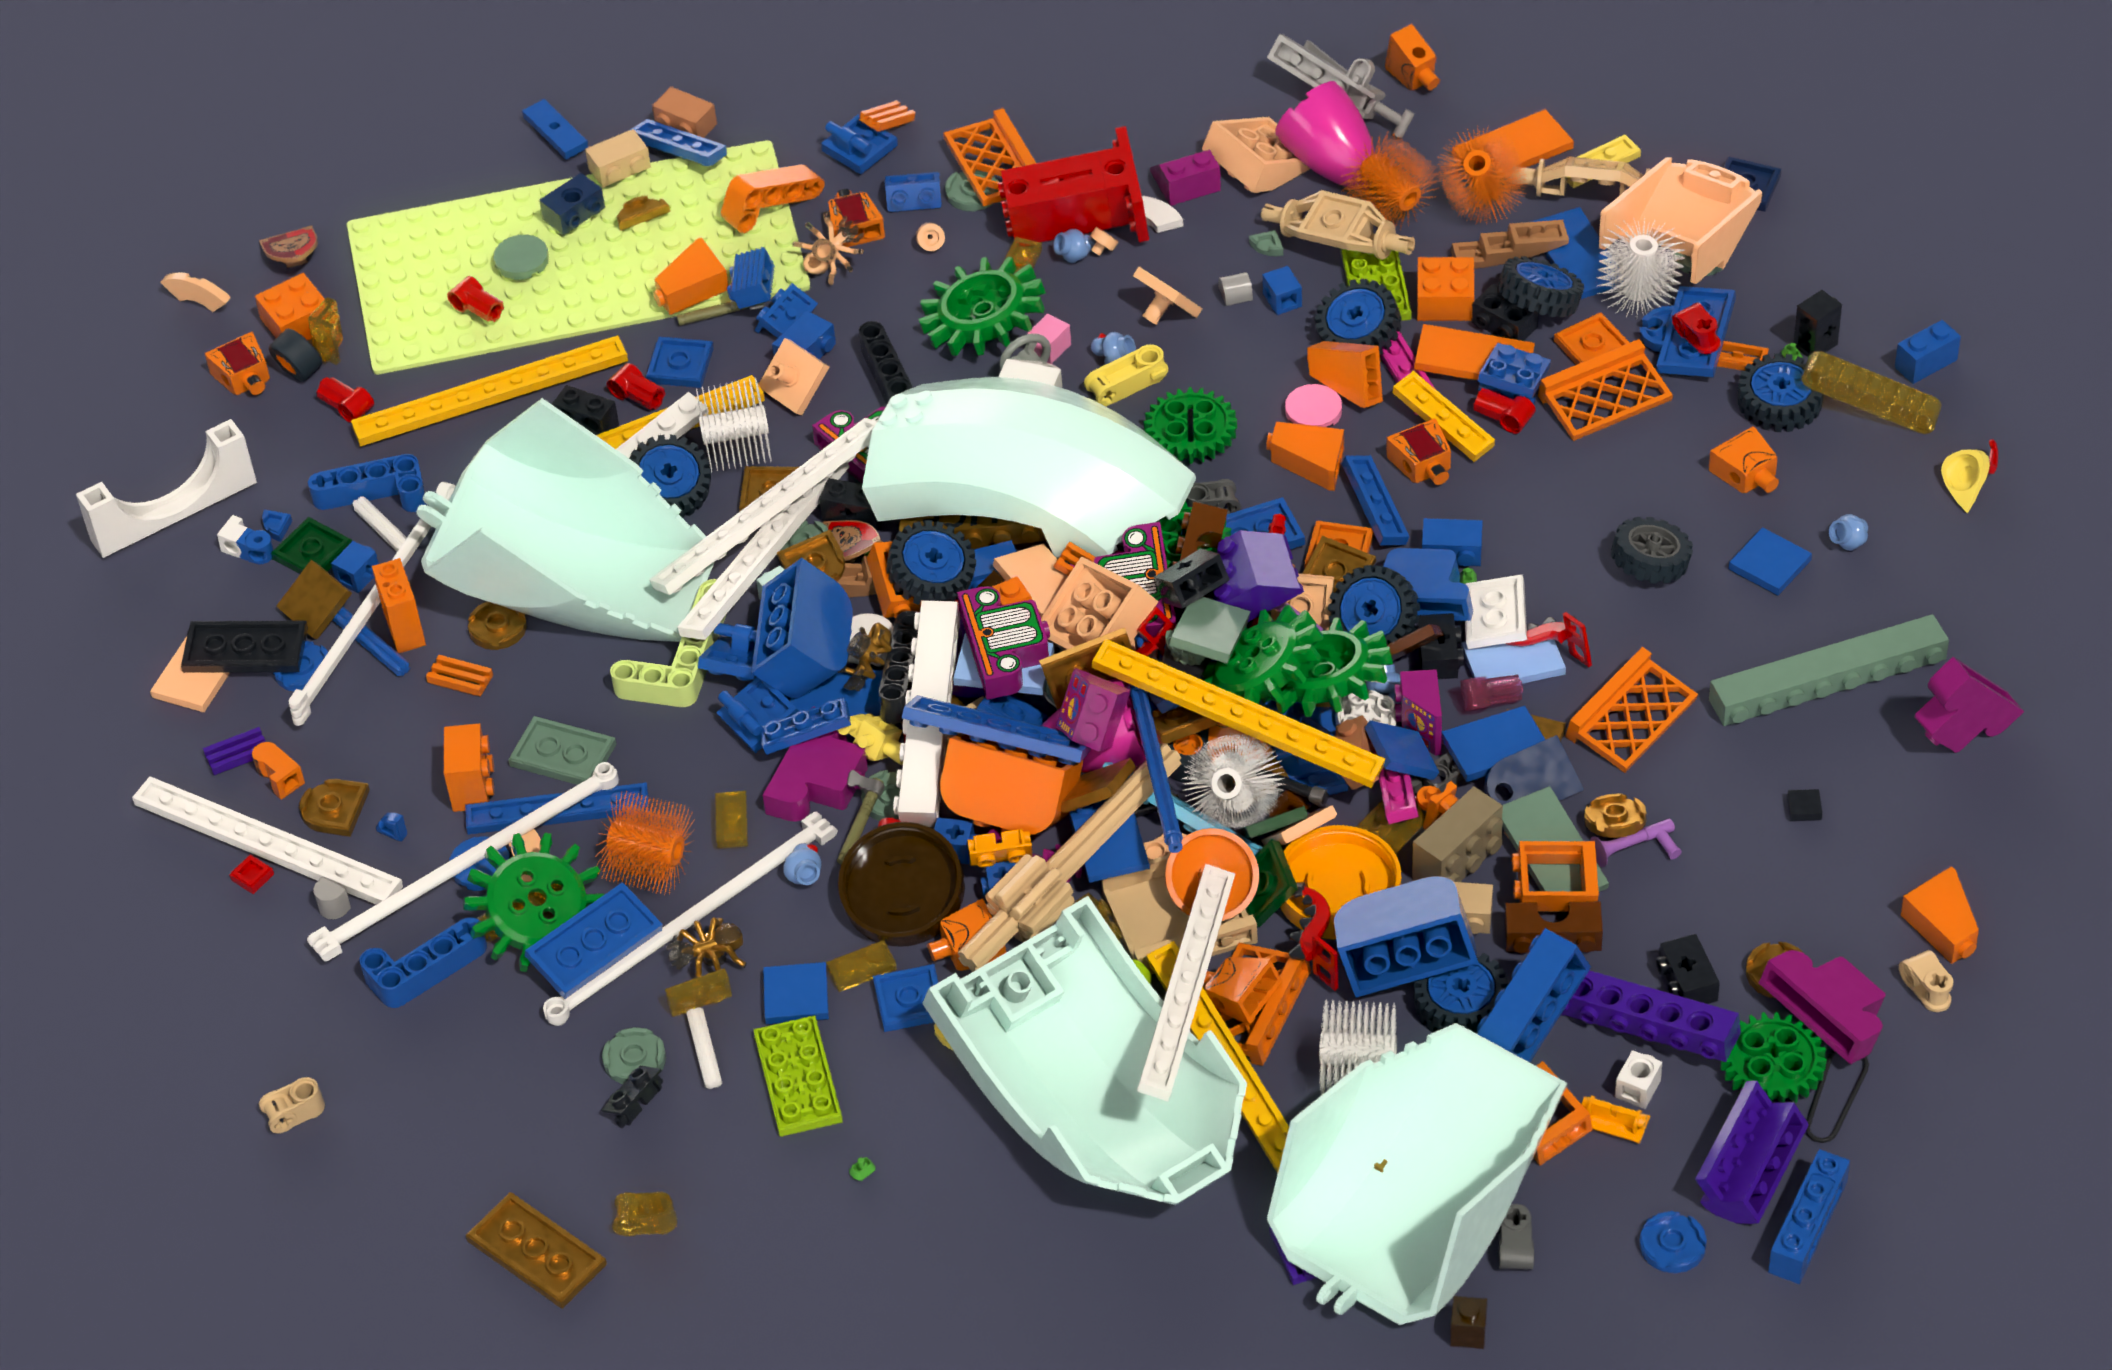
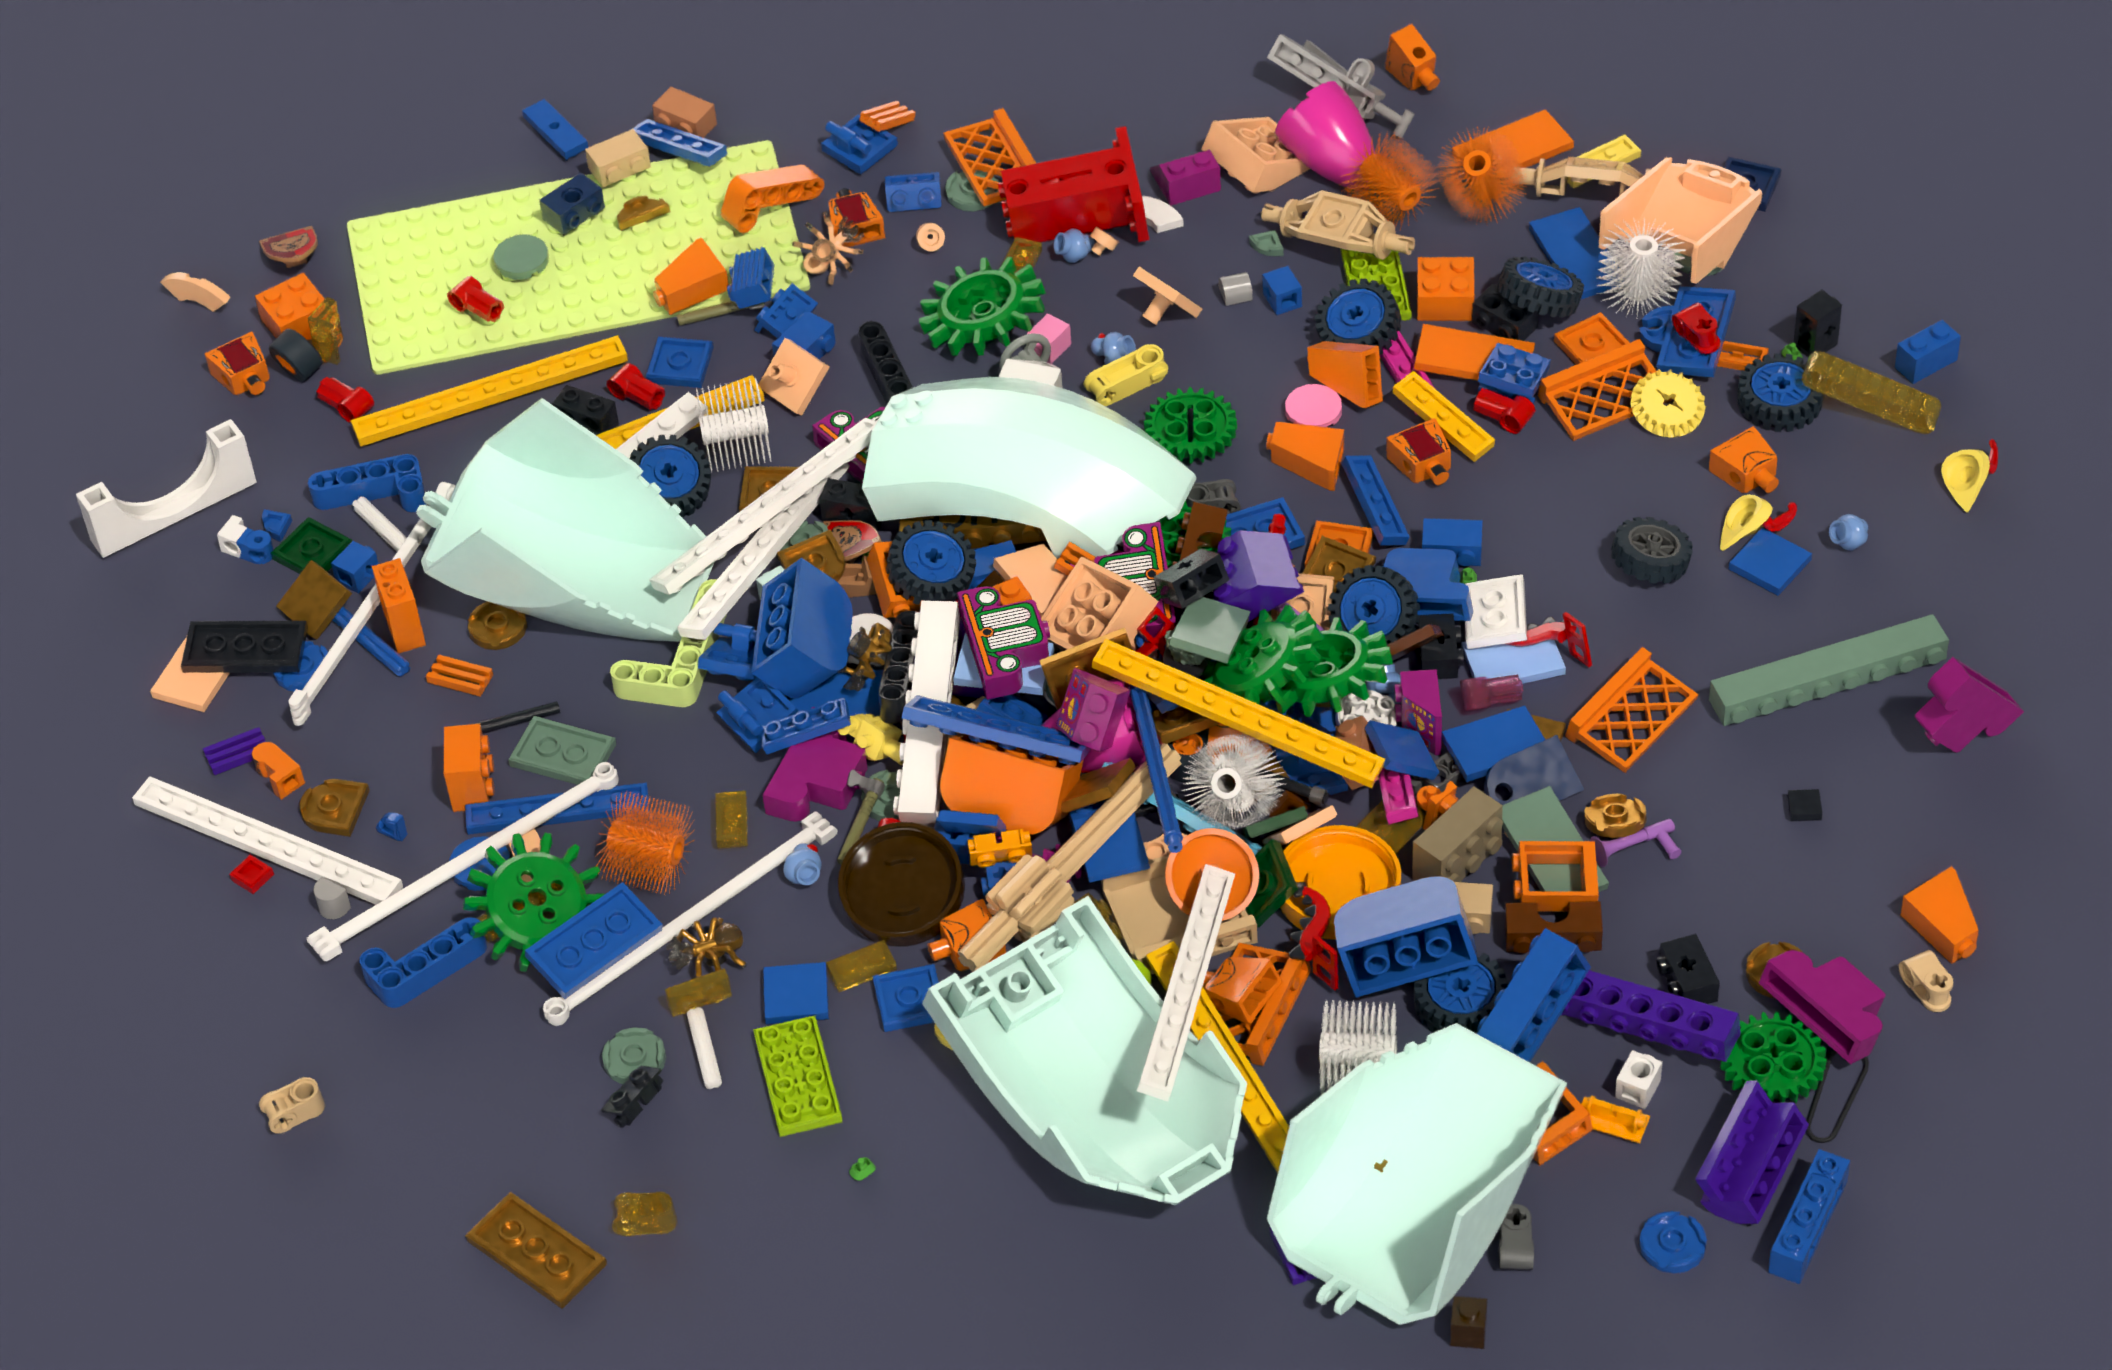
(519, 717): none -> black bar
(971, 822): none -> blue tile
(1520, 240): medium nougat slope -> none
(1673, 419): none -> light yellow gear
(1749, 515): none -> light yellow piece

